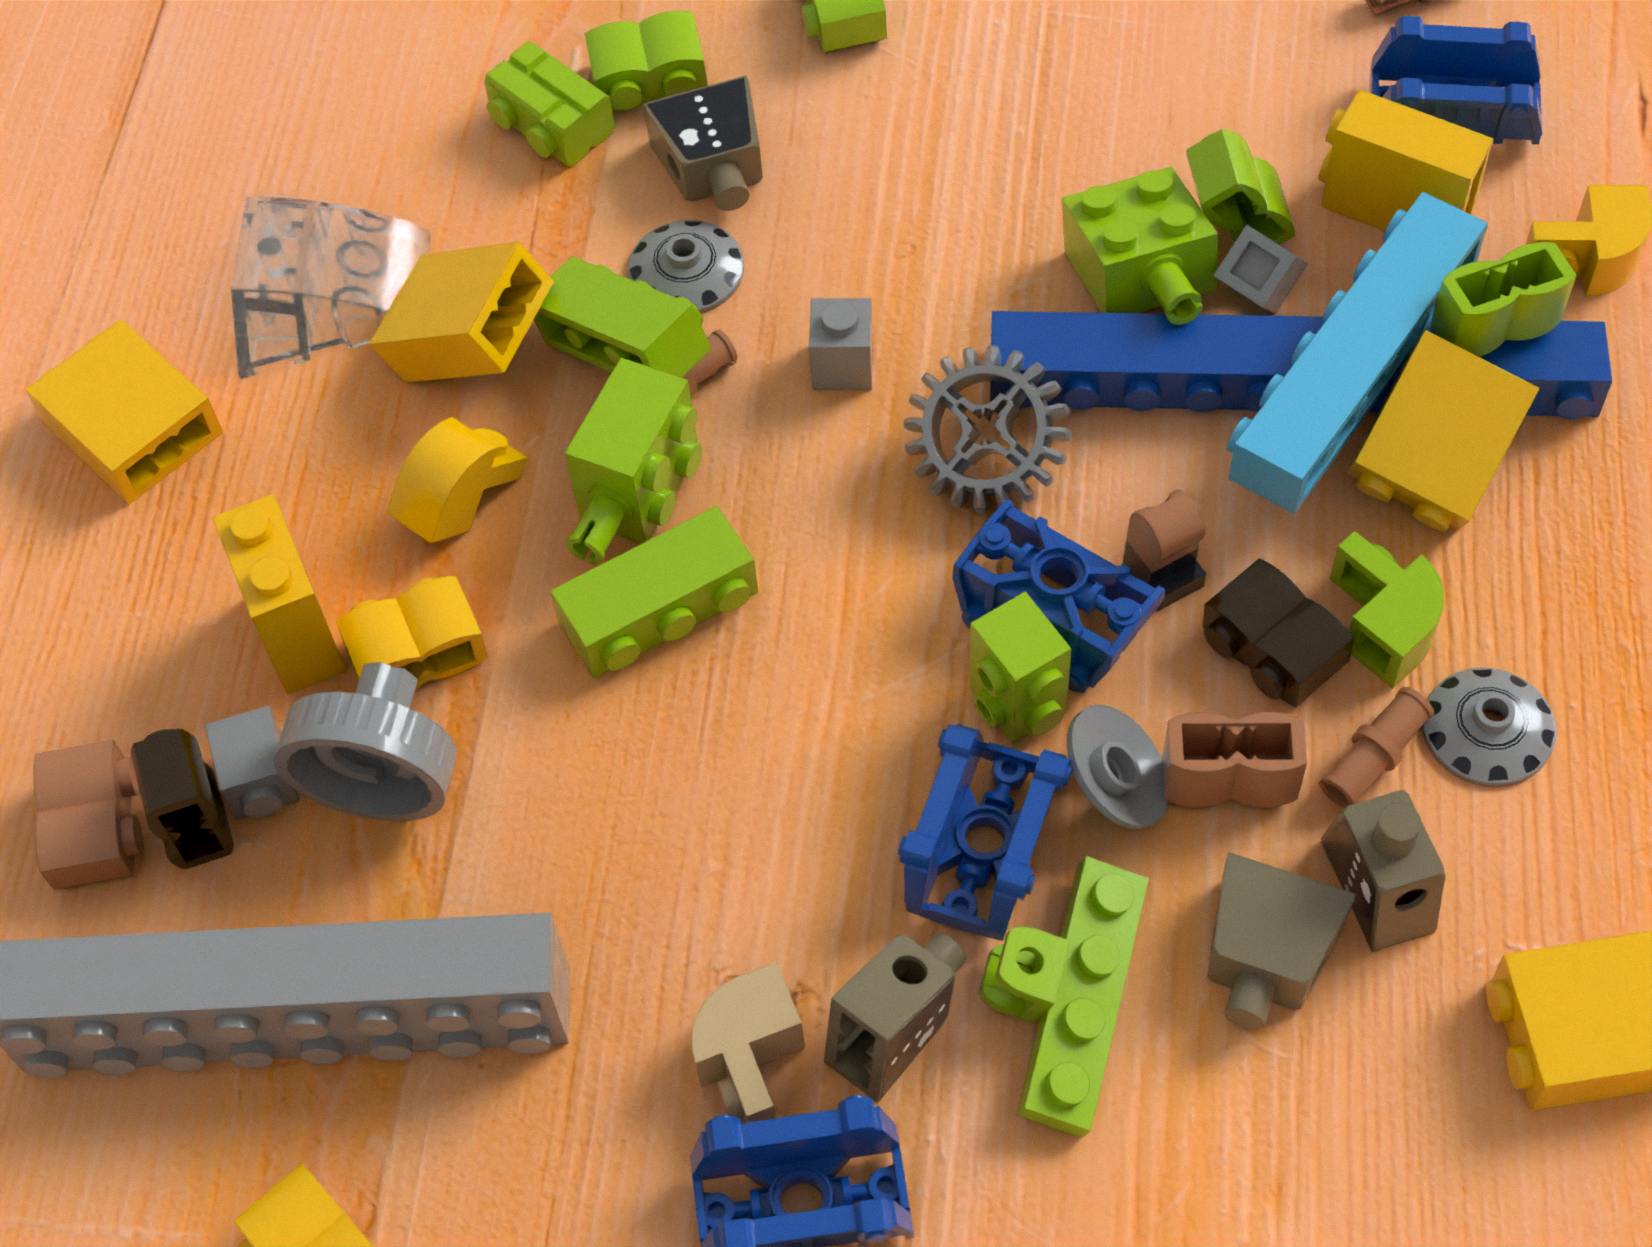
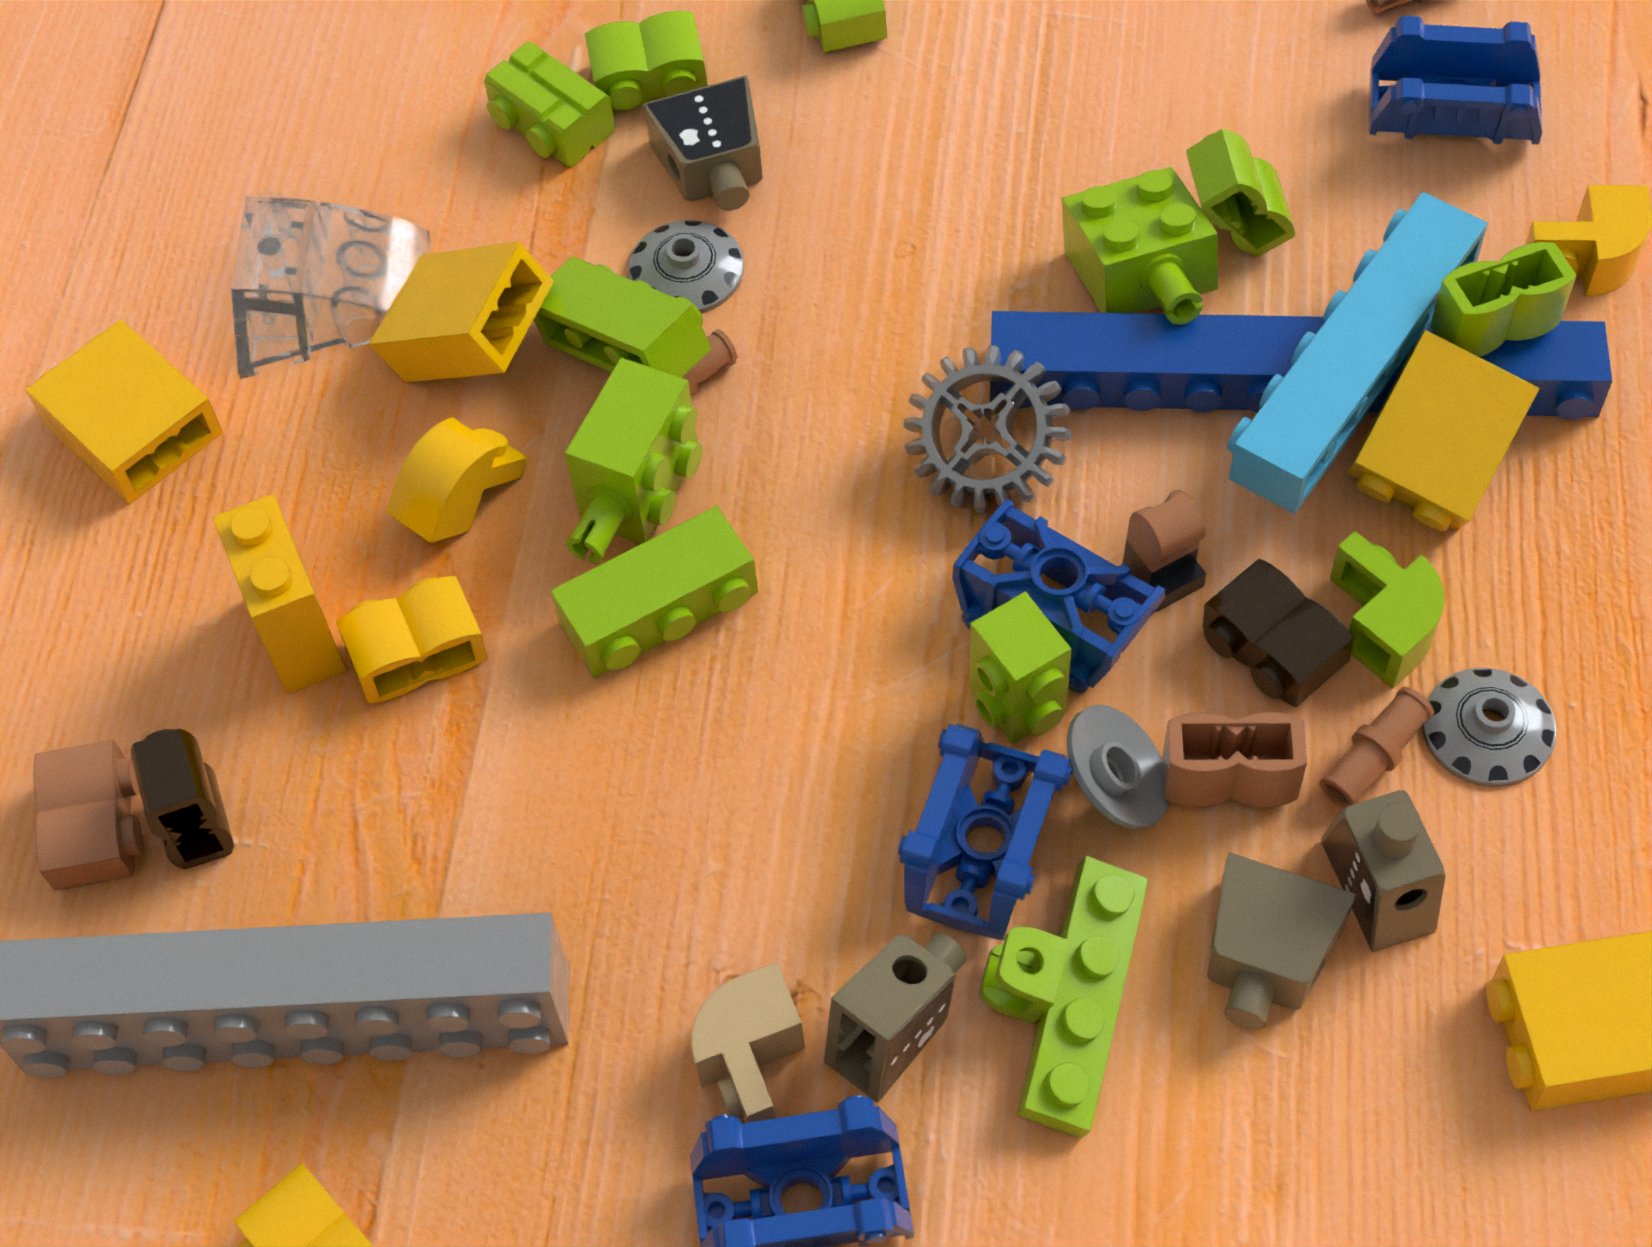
(244, 763): light grey brick -> none
(367, 749): light grey piece -> none
(841, 343): light grey brick -> none
(1260, 269): light grey brick -> none
(1392, 154): yellow brick -> none

